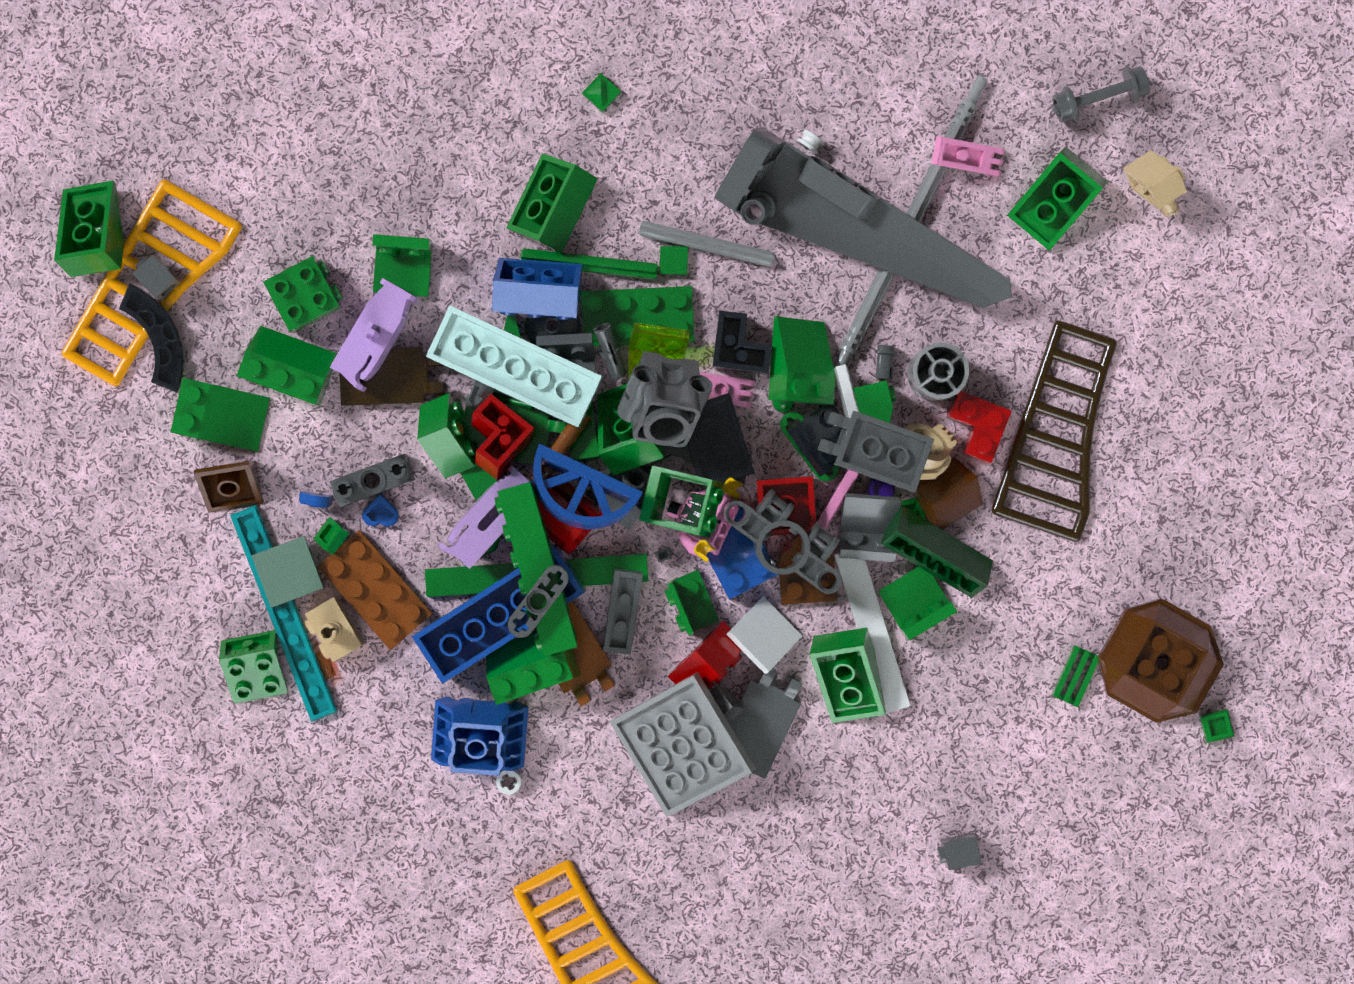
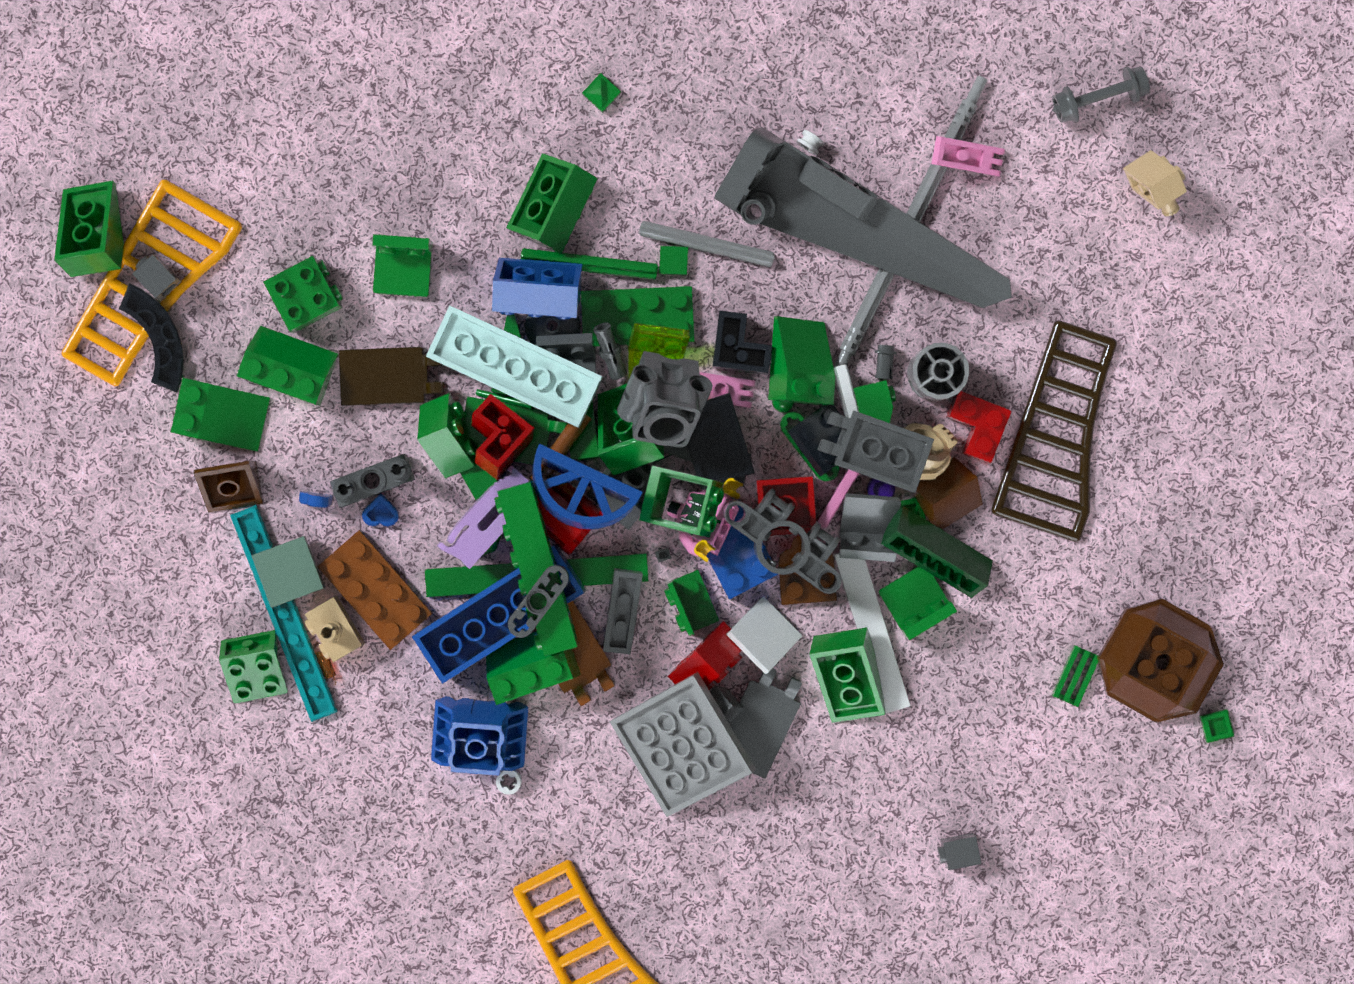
(331, 535): green plate -> none
(373, 334): lavender piece -> none
(478, 395): dark grey tile -> none
(1057, 198): green slope -> none

